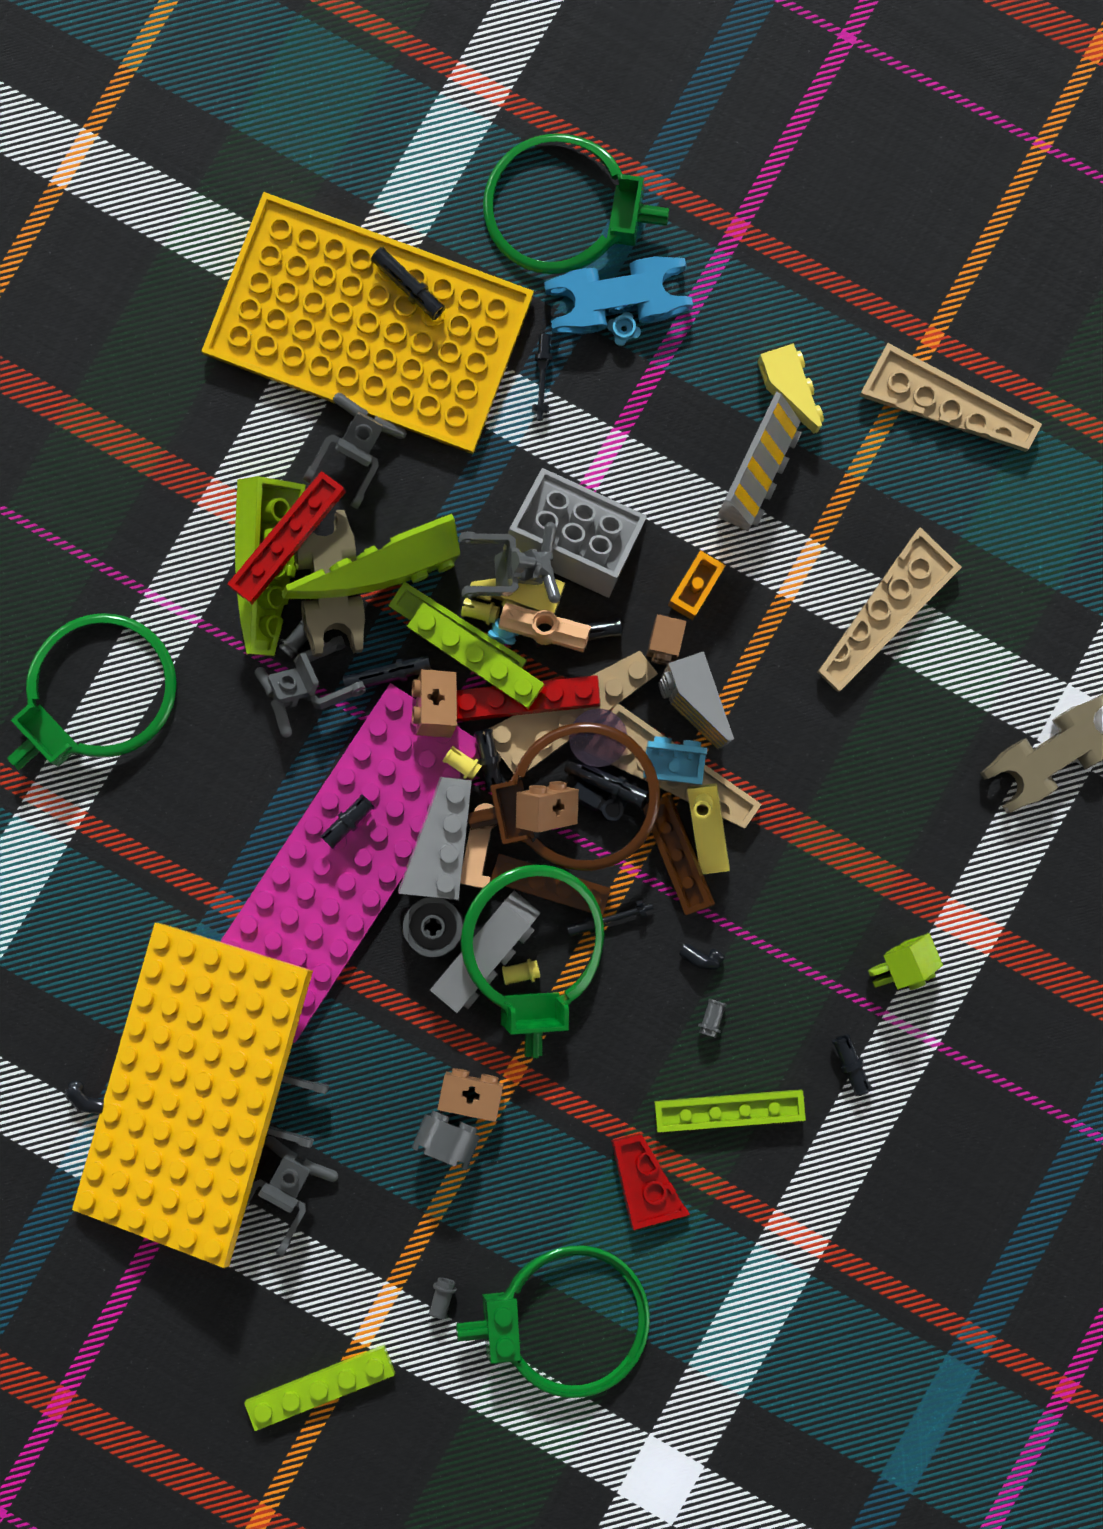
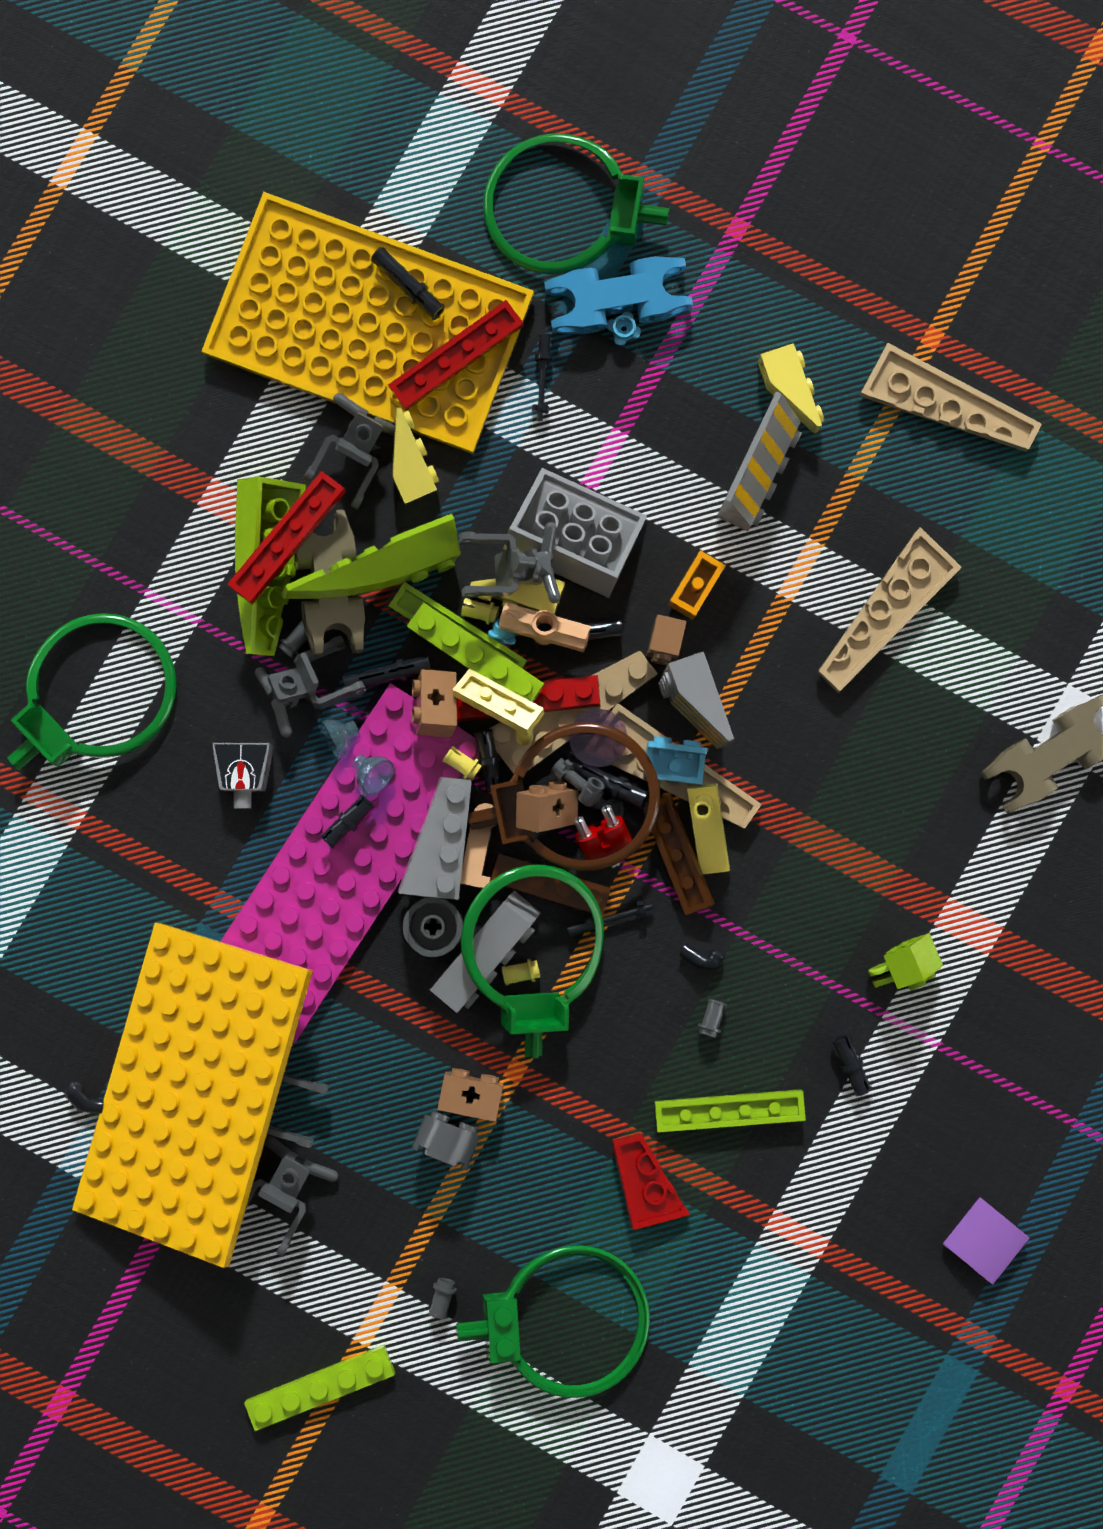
(243, 769): none -> torso
(339, 736): none -> clear light blue piece
(372, 773): none -> clear light blue piece
(409, 468): none -> light yellow slope
(456, 355): none -> red plate
(500, 704): none -> light yellow piece
(590, 790): none -> dark grey bar
(602, 840): none -> red piece
(986, 1240): none -> medium lavender slope

